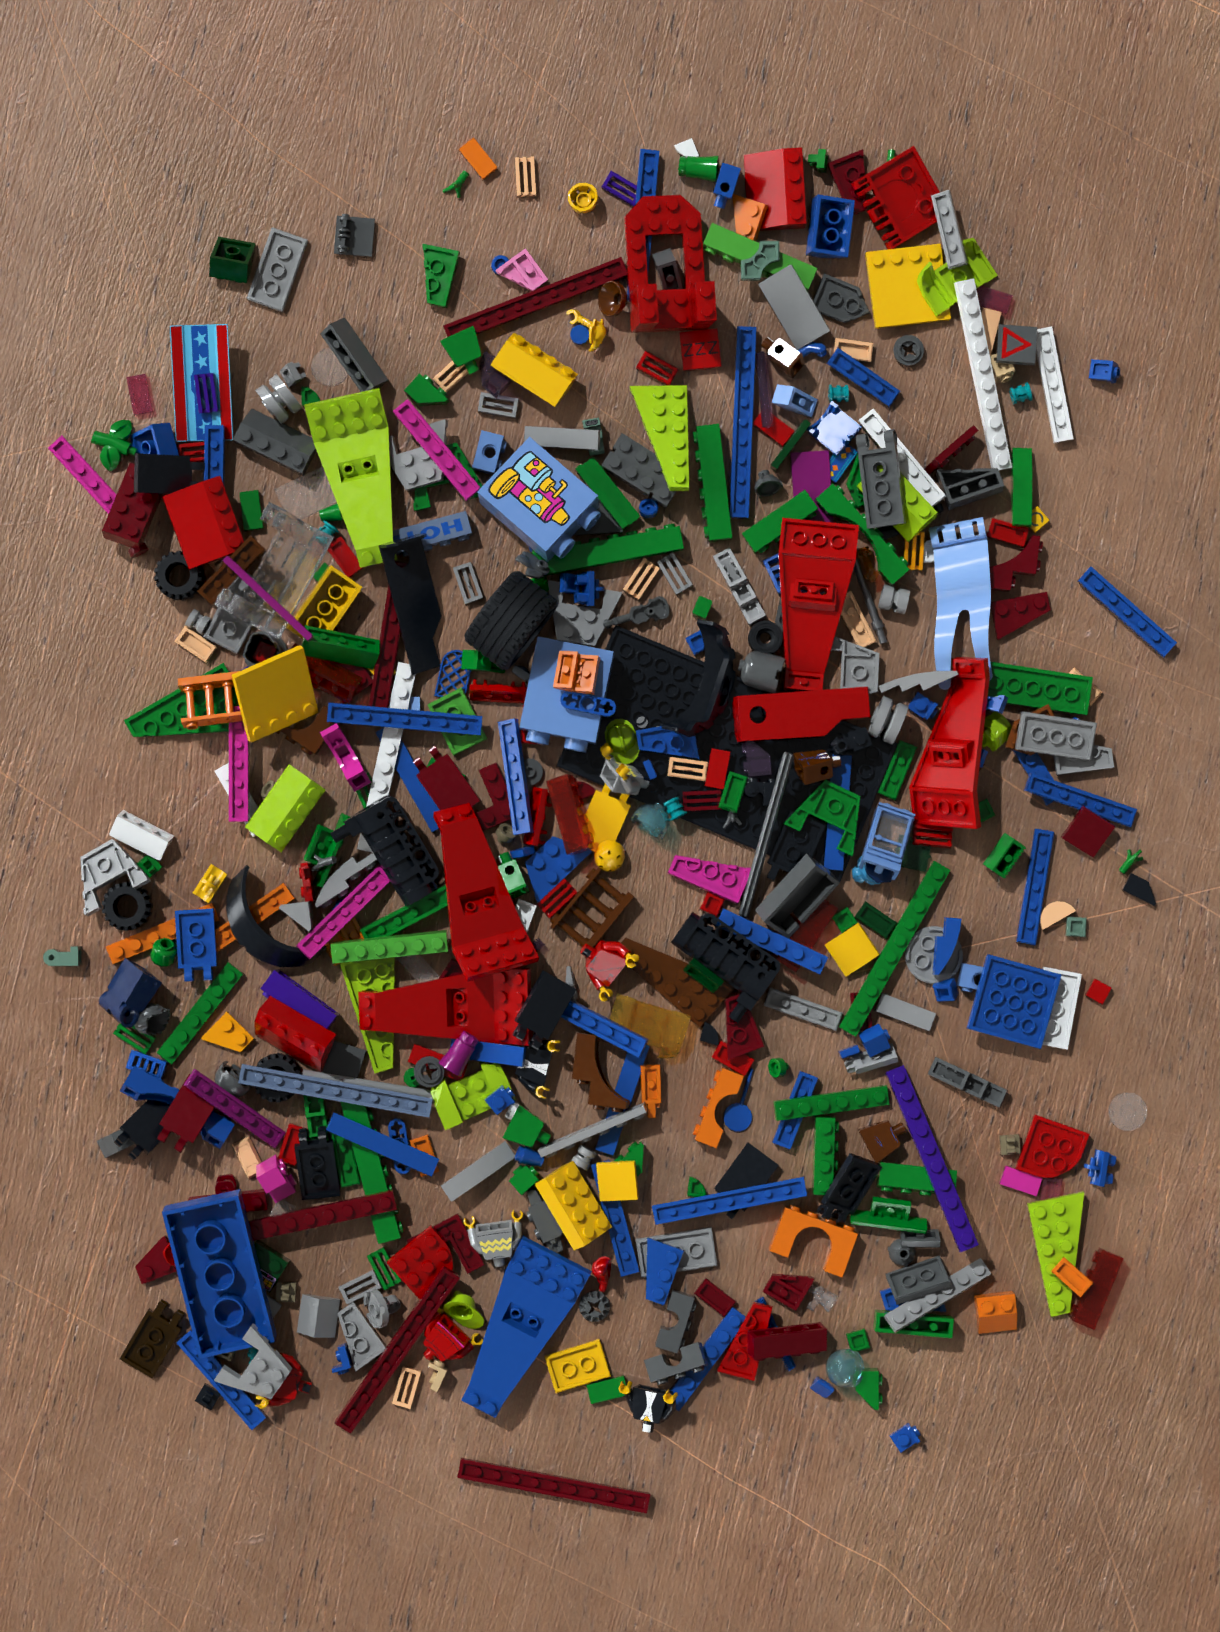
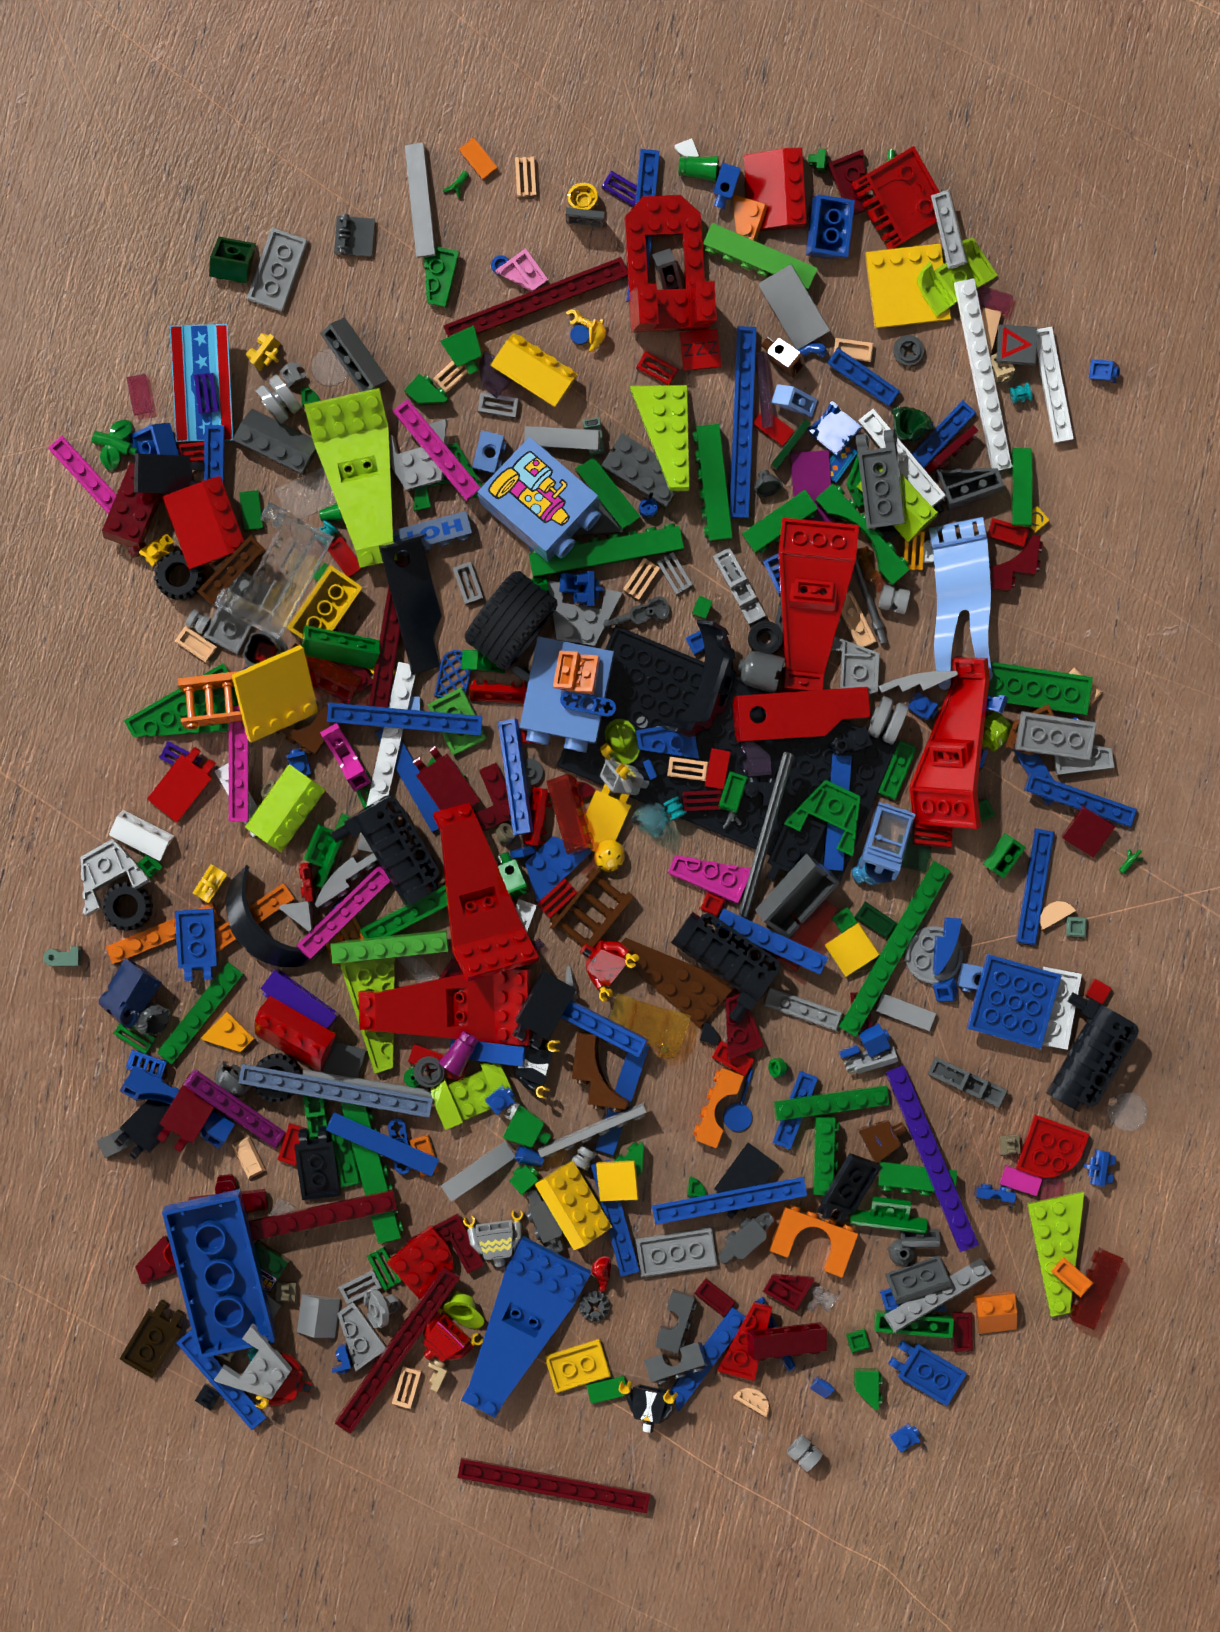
(157, 549): none -> yellow hips
(163, 952): green head -> none
(166, 751): none -> dark purple tile
(181, 785): none -> red tile
(265, 353): none -> yellow hips
(268, 598): magenta tile -> none
(275, 1179): dark pink brick -> none
(299, 760): none -> blue bracket
(322, 862): dark grey bar -> none
(420, 200): none -> light grey tile
(535, 567): dark grey plate -> none
(585, 217): none -> dark grey tile
(608, 298): reddish brown piece -> none
(651, 1088): orange hinge -> none
(661, 1269): blue wing -> none
(703, 975): dark green tile -> none
(746, 1237): none -> dark grey hinge
(752, 268): sand green tile -> none
(754, 1399): none -> light nougat tile
(804, 1453): none -> light grey wheel
(815, 765): reddish brown torso -> none
(838, 393): teal bush -> none
(839, 299): dark grey tile -> none
(845, 1368): clear light blue cylinder -> none
(911, 423): none -> dark green hair
(928, 1372): none -> blue tile
(943, 433): none -> blue tile
(962, 1331): none -> dark red tile
(987, 1192): none -> blue piece
(1017, 611): dark red wing -> none
(1090, 1053): none -> black piece
(1127, 611): blue plate -> none
(1139, 888): black tile -> none

